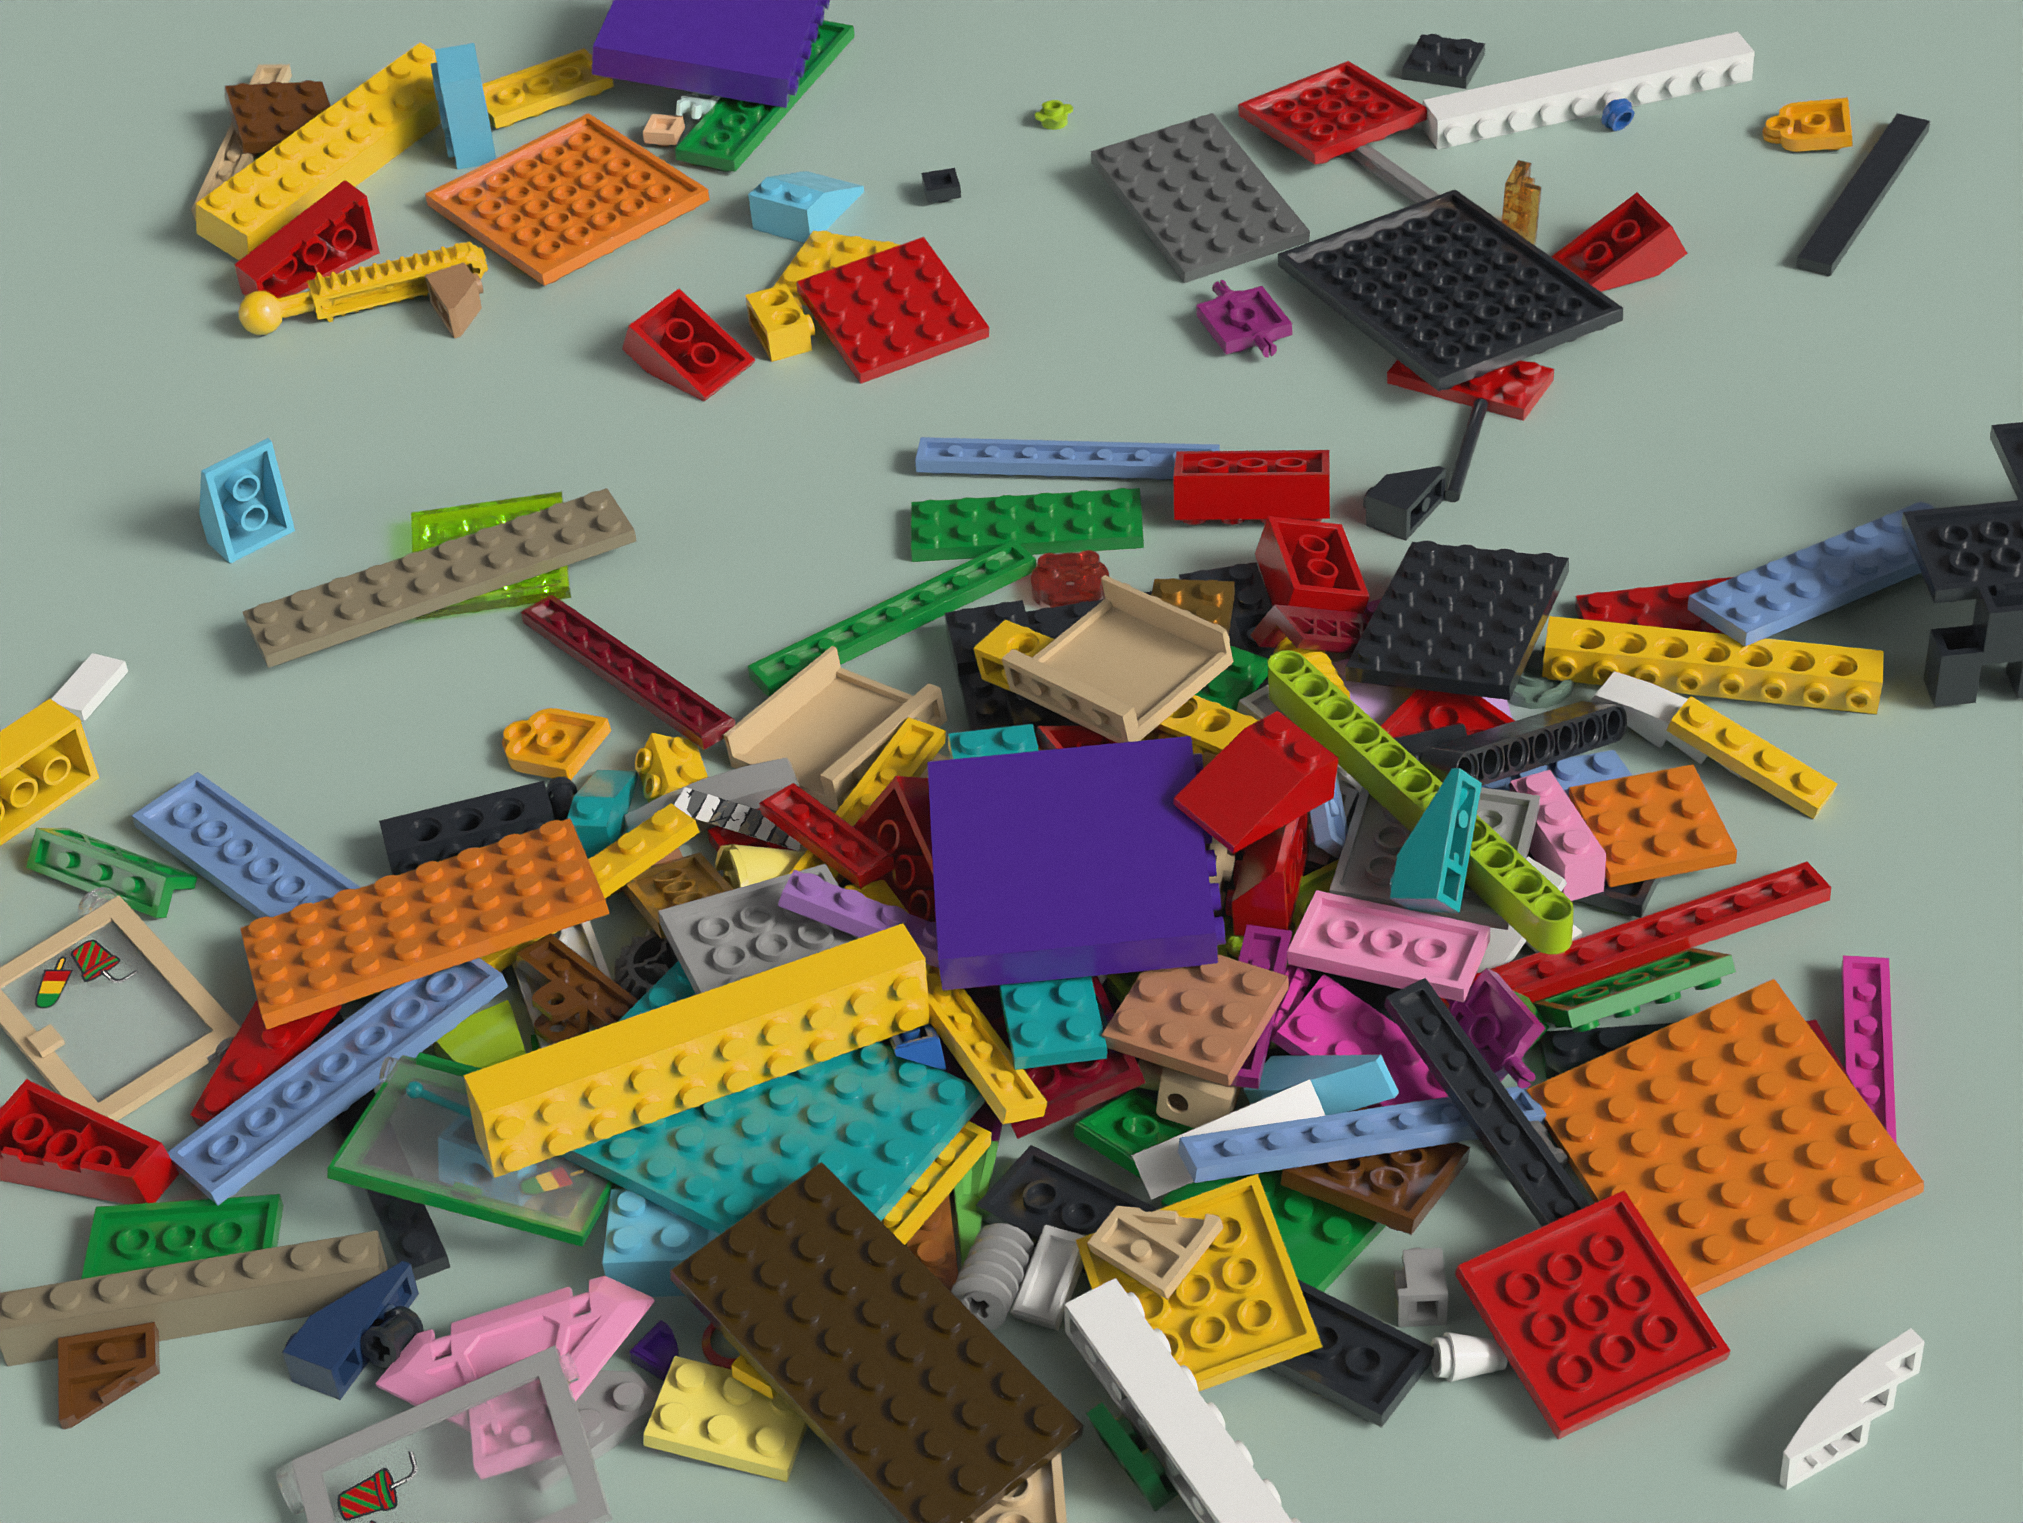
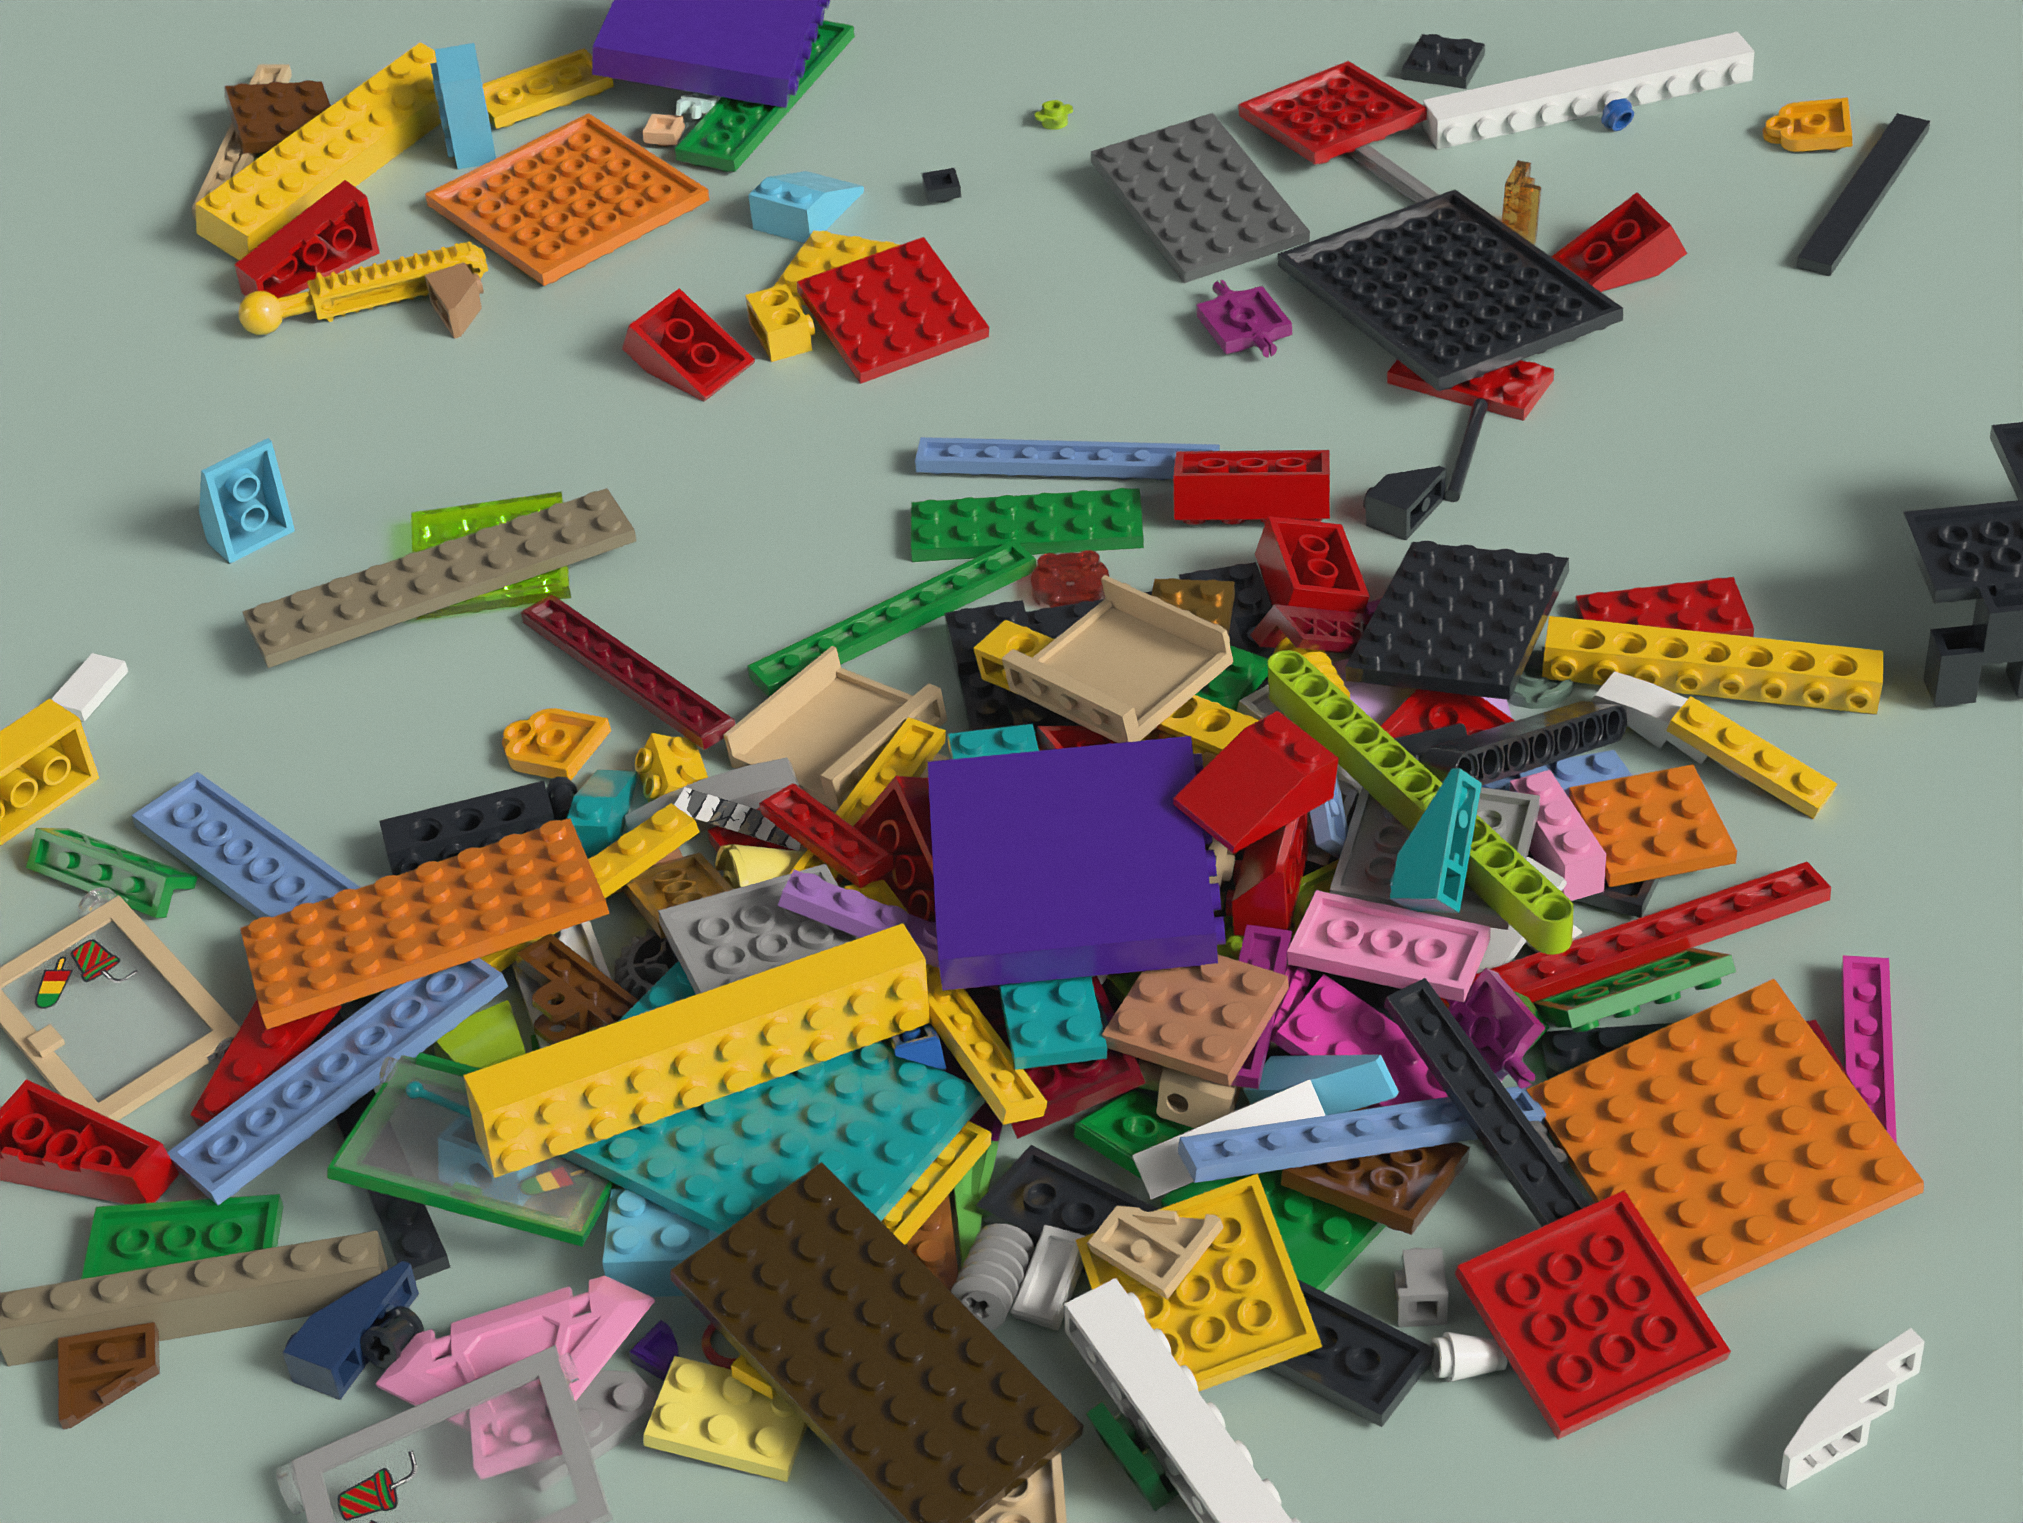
(1810, 580): medium blue plate -> none

